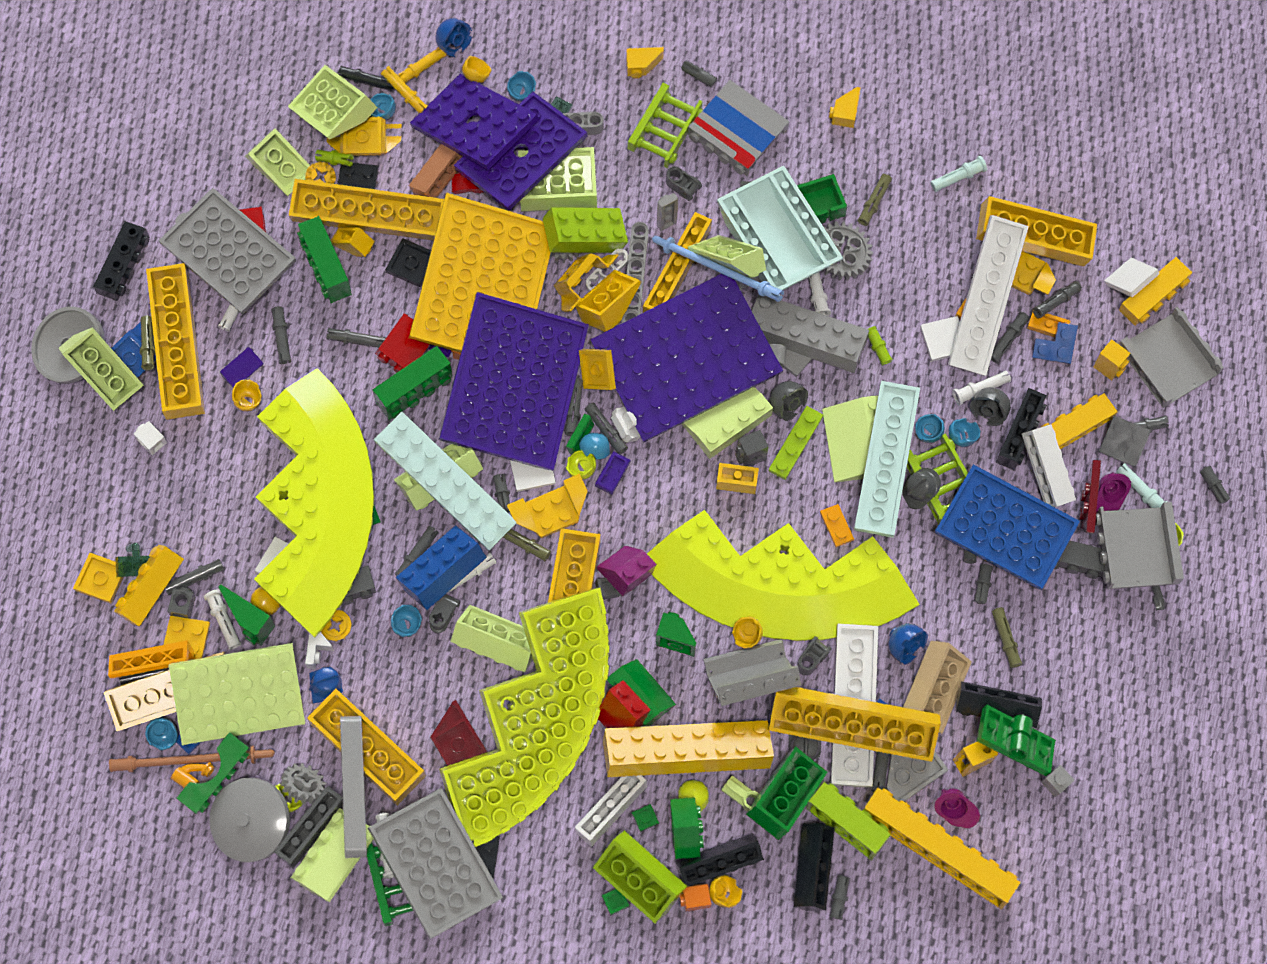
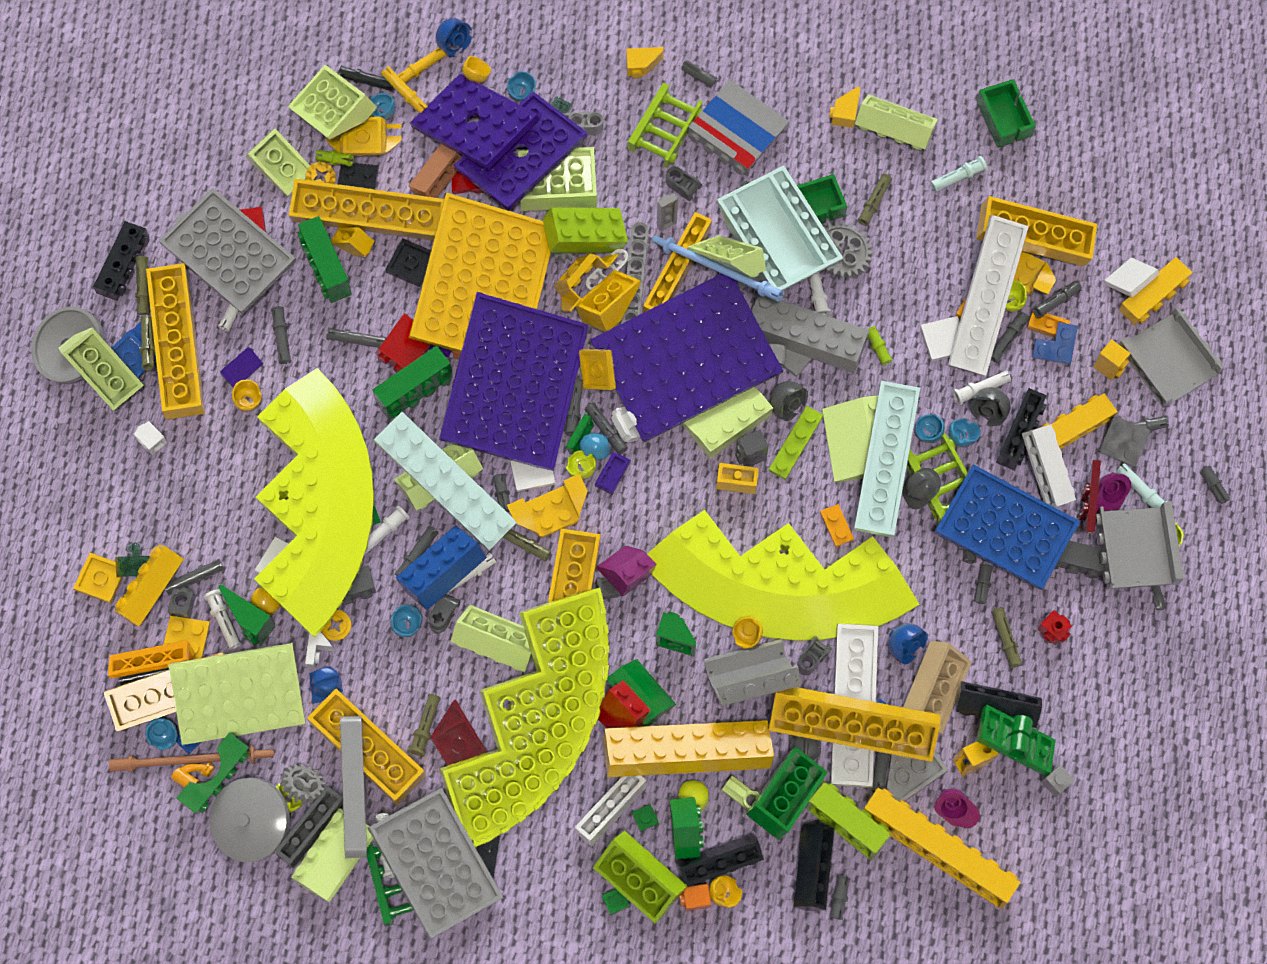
(142, 286): none -> olive pin
(389, 524): none -> white pin
(422, 735): none -> olive pin
(895, 122): none -> yellowish green slope
(1002, 116): none -> green piece
(1019, 293): none -> neon yellow hair
(1055, 628): none -> red brick

